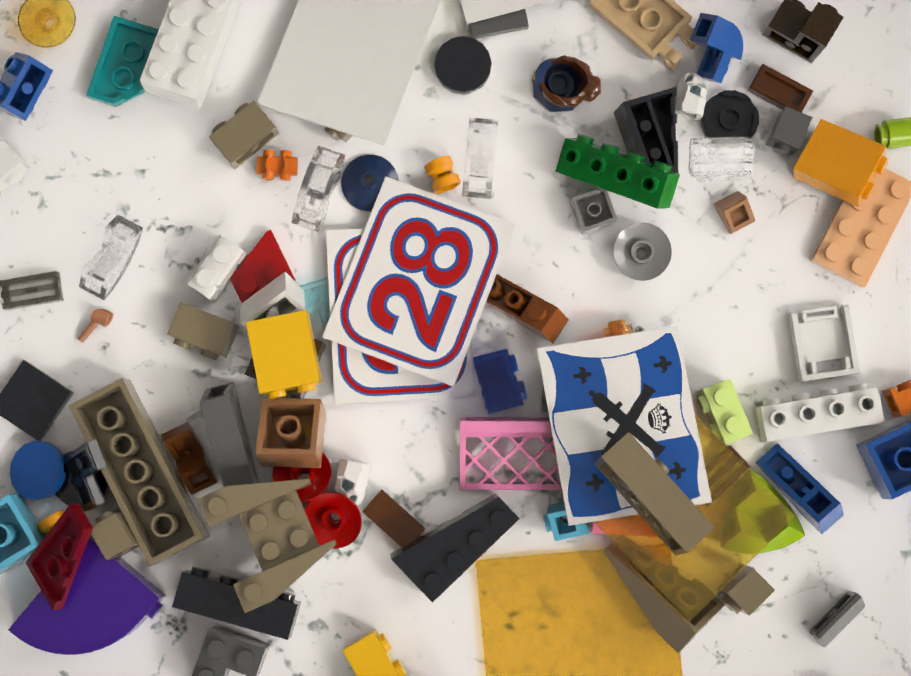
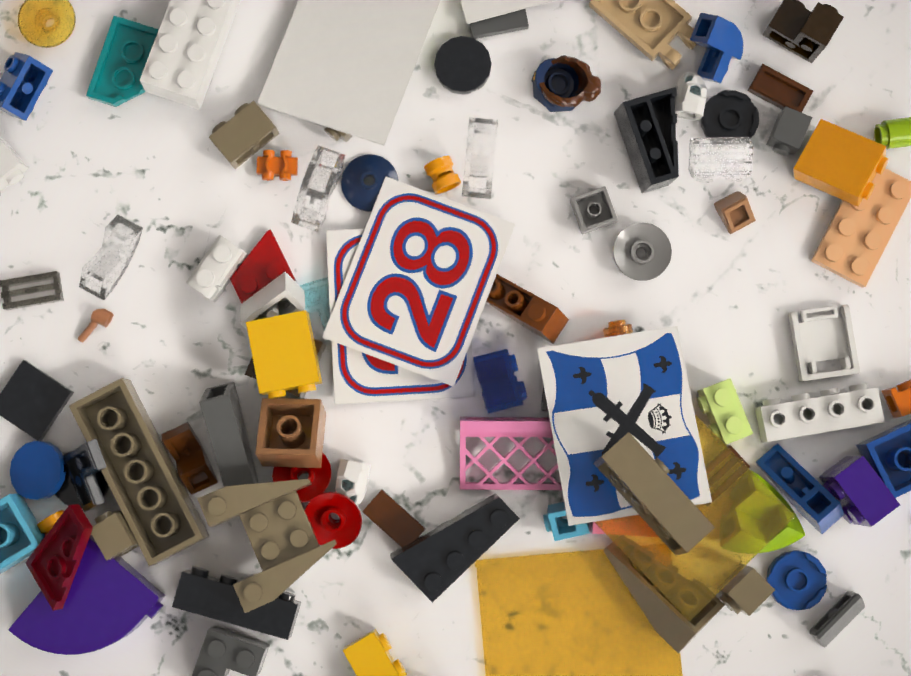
(202, 330): dark tan brick -> none
(618, 172): green brick -> none
(797, 580): none -> blue tile
(859, 491): none -> dark purple brick

